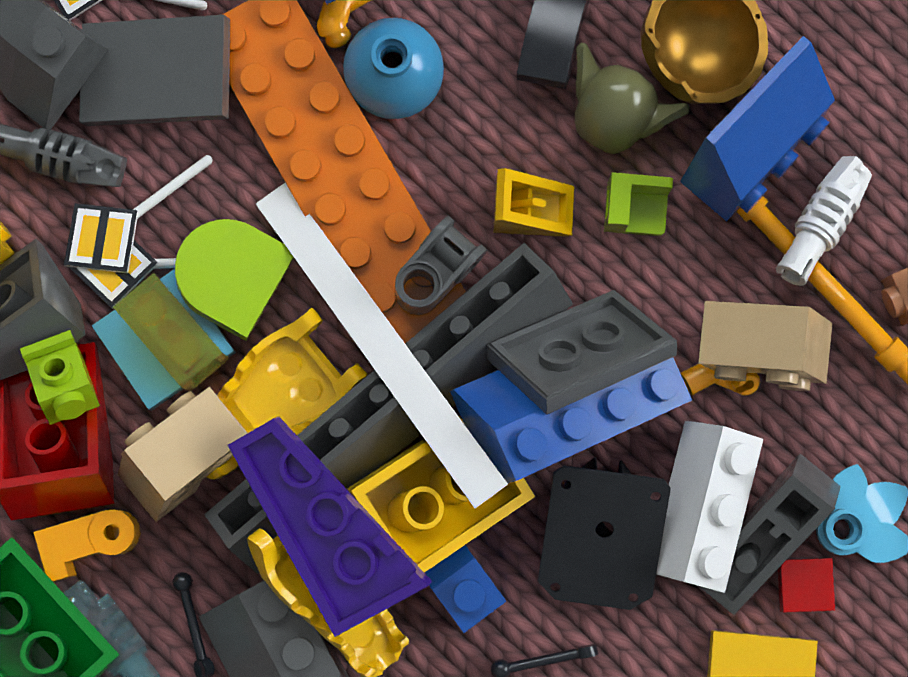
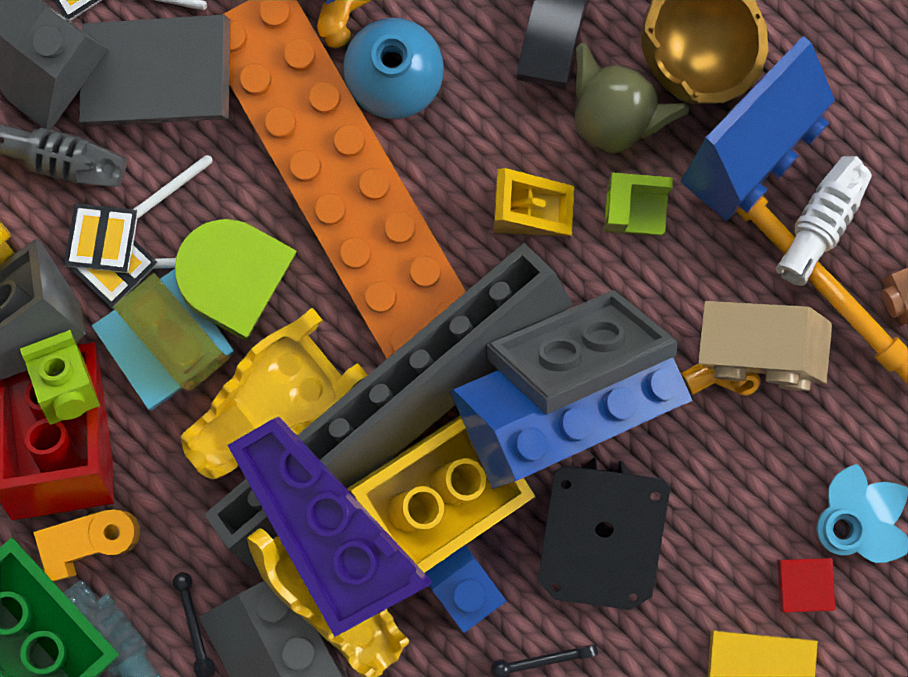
(170, 460): tan brick -> none
(383, 348): white sticker -> none
(442, 259): dark grey piece -> none
(707, 503): white brick -> none
(776, 528): dark grey slope -> none

